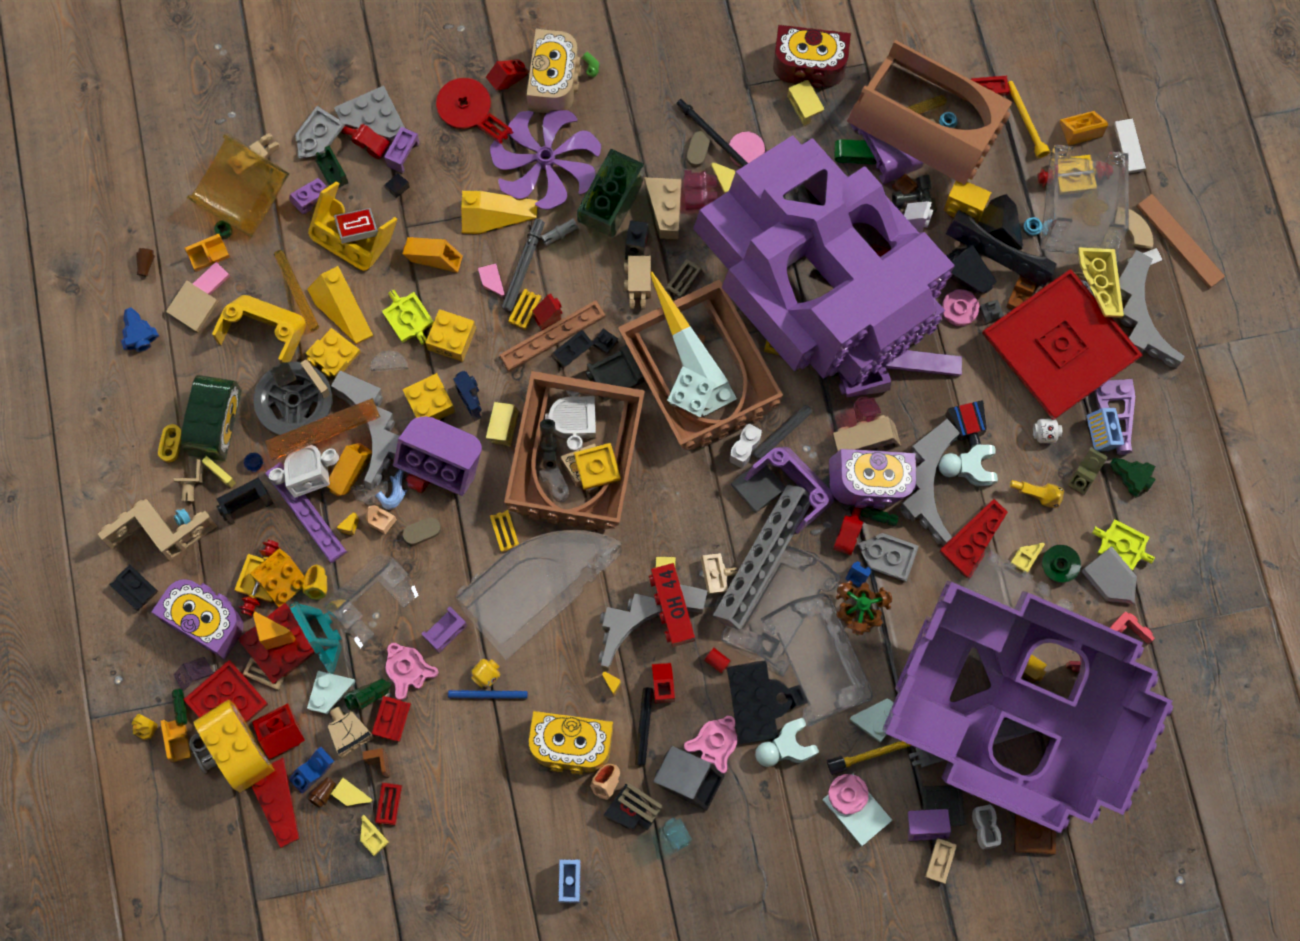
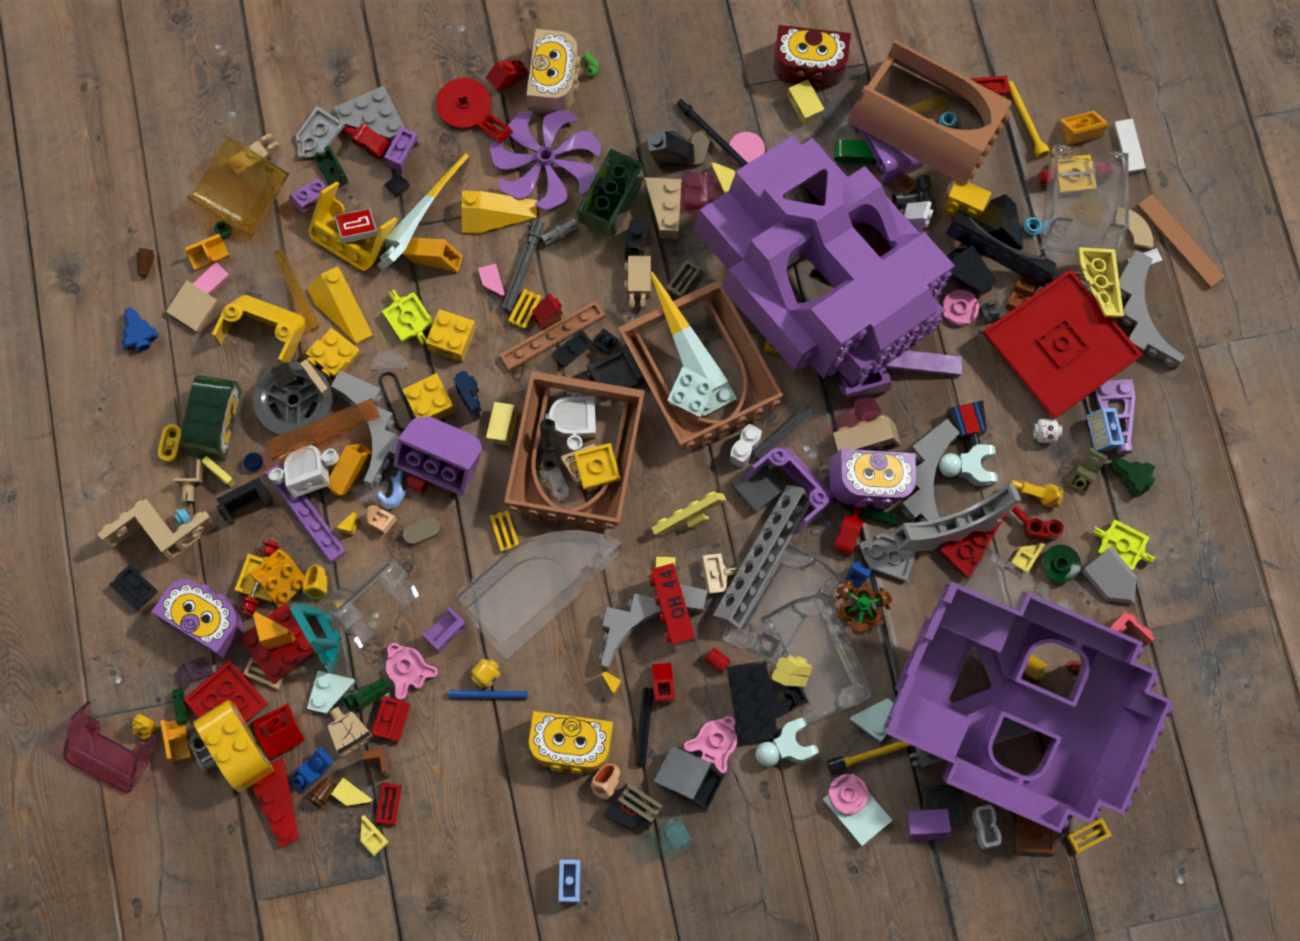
(102, 756): none -> clear pink windscreen
(387, 400): none -> black piece
(399, 238): none -> light aqua plate
(670, 149): none -> black slope
(692, 515): none -> light yellow plate
(792, 671): none -> light yellow brick
(940, 861): tan plate -> none
(957, 526): none -> light grey arch
(1043, 526): none -> red beam
(1073, 843): none -> yellow tile

